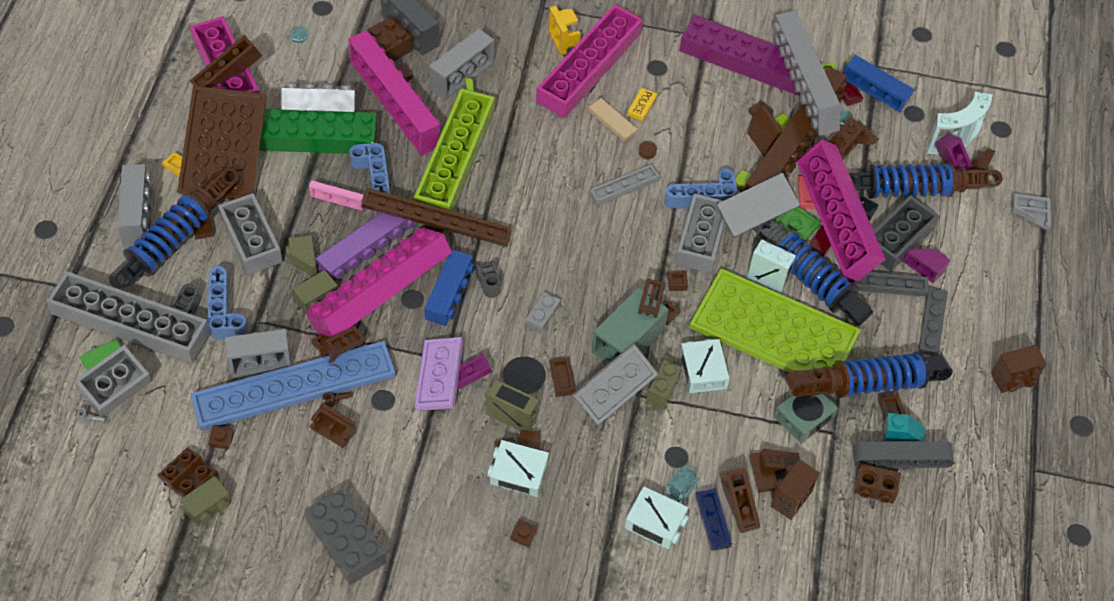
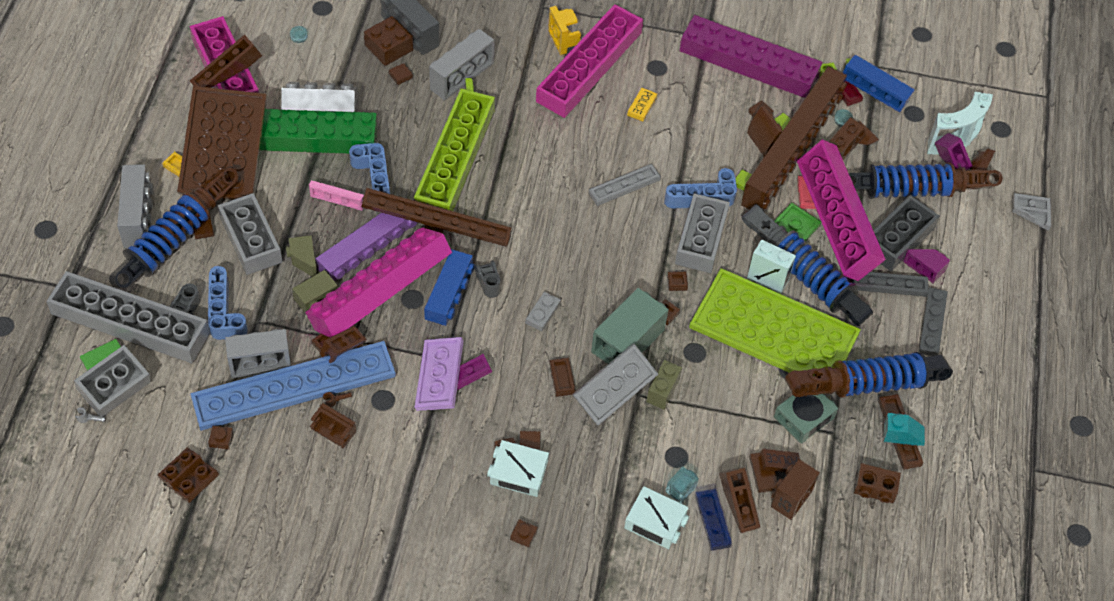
(205, 501): olive brick -> none
(345, 537): dark grey brick -> none
(394, 92): dark pink brick -> none
(511, 406): olive brick -> none
(524, 374): black sticker -> none
(612, 119): tan tile -> none
(647, 150): reddish brown tile -> none
(648, 310): reddish brown tile -> none
(704, 366): light aqua brick -> none
(757, 205): light grey tile -> none
(807, 73): light grey brick -> none
(821, 242): dark red tile -> none
(869, 207): black tile -> none
(904, 454): dark grey beam -> none
(1018, 369): reddish brown brick -> none

